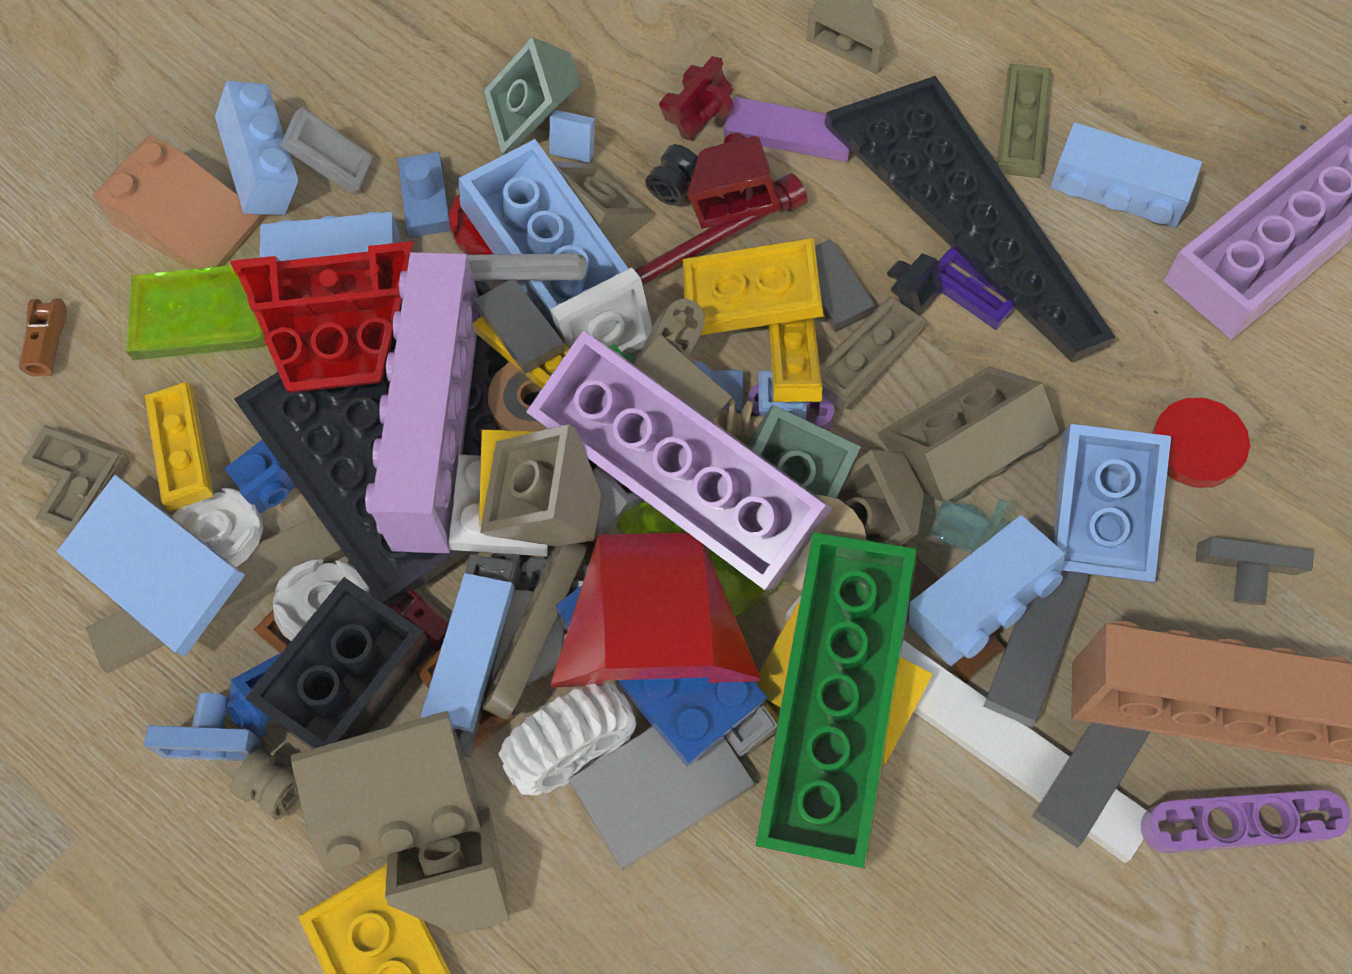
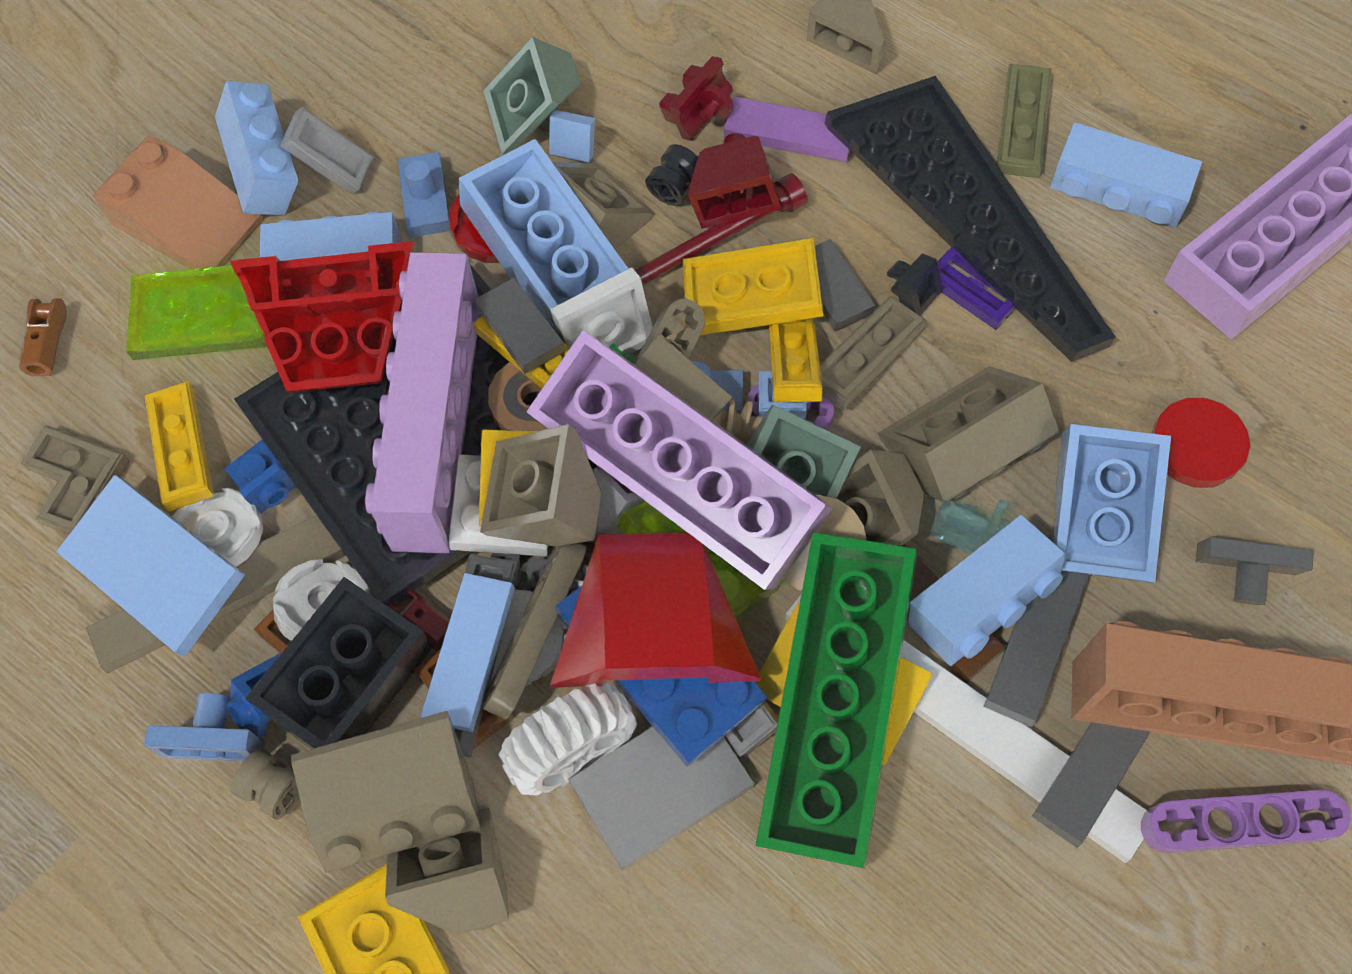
(527, 267): light grey axle -> none

